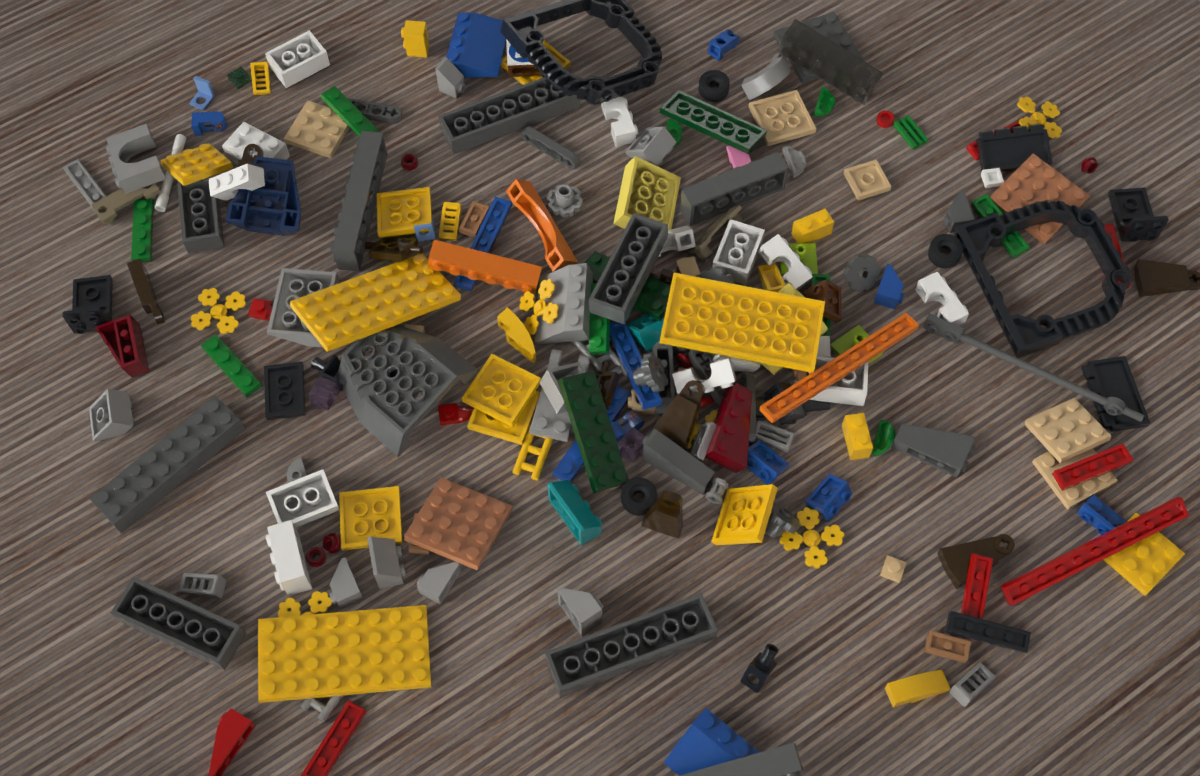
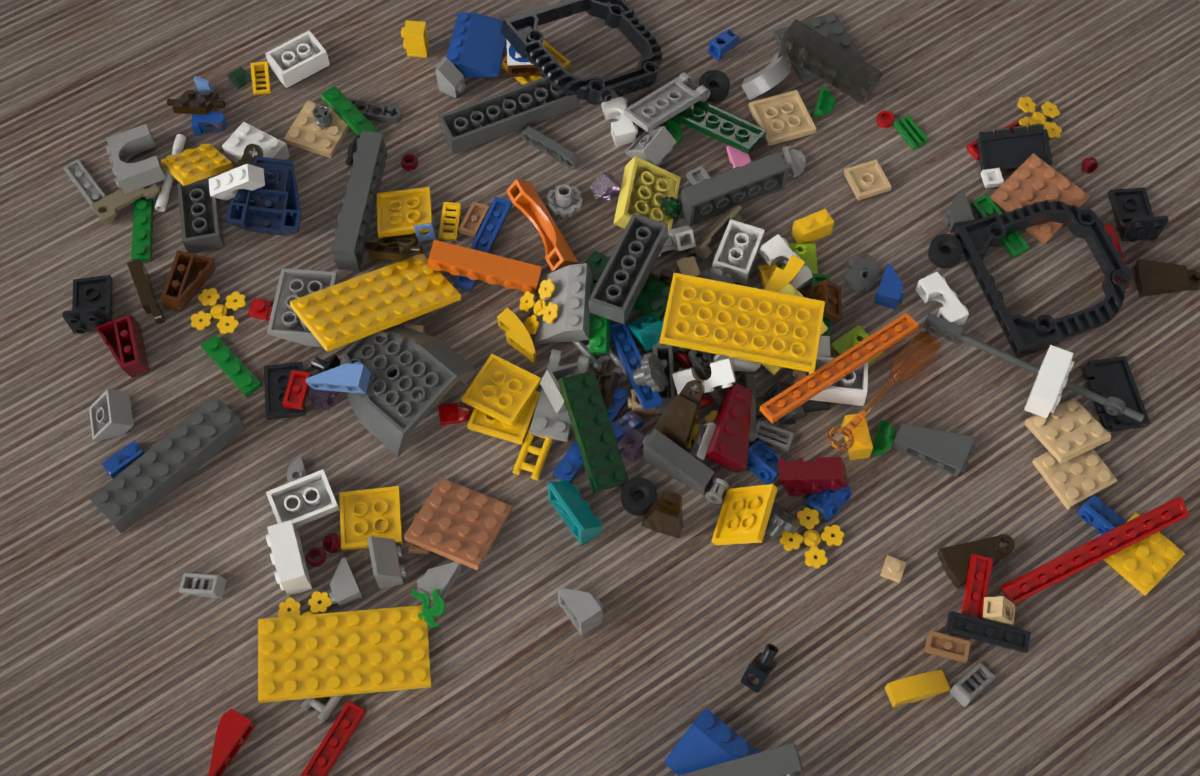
(123, 459): none -> blue bracket
(178, 623): dark grey brick -> none
(185, 279): none -> reddish brown wedge
(196, 102): none -> dark brown plate
(296, 390): none -> red plate
(324, 112): none -> dark grey wheel
(344, 378): none -> medium blue slope
(351, 149): none -> black piece
(436, 610): none -> green piece
(604, 187): none -> brick
(631, 645): dark grey brick -> none
(666, 102): none -> light grey hinge
(671, 206): none -> dark green plant
(697, 175): none -> light grey plate
(782, 277): none -> yellow slope
(812, 476): none -> dark red wedge
(904, 367): none -> clear orange piece
(999, 610): none -> tan brick
(1050, 382): none -> white brick
(1092, 467): red plate -> none

